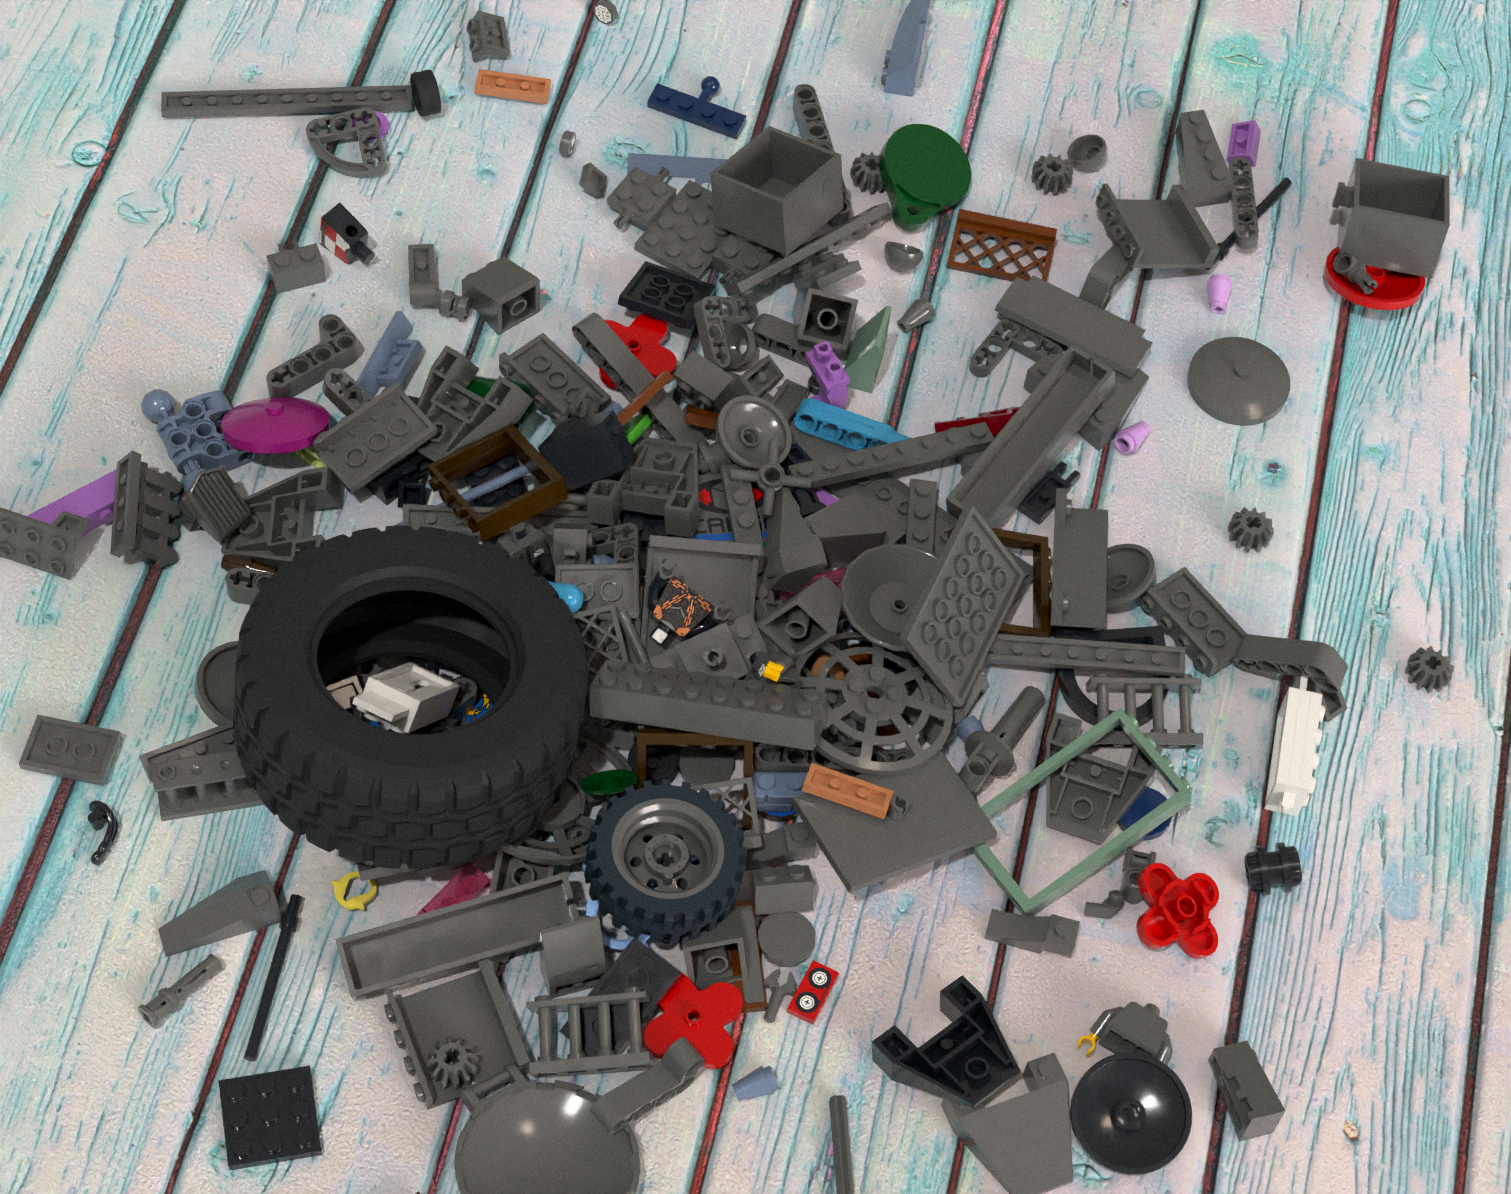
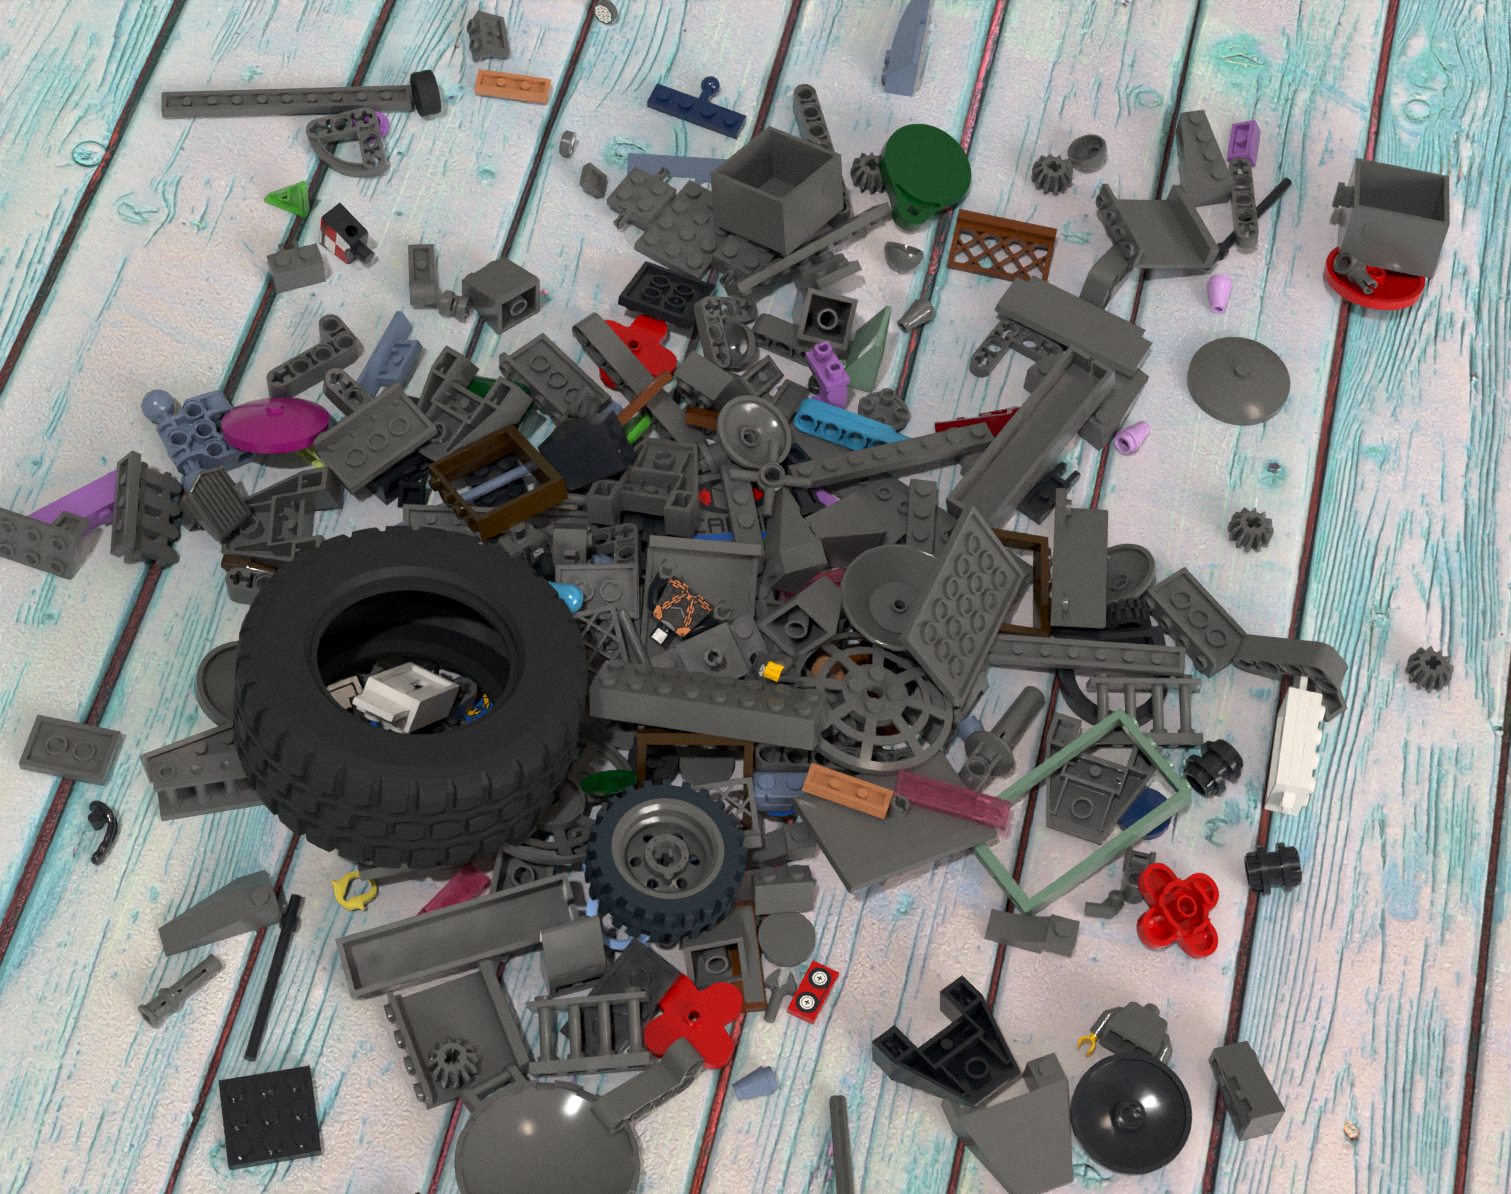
(291, 199): none -> bright green tile
(884, 408): none -> dark grey dish
(952, 800): none -> clear pink plate
(1127, 614): none -> black tyre
(1218, 763): none -> black piece

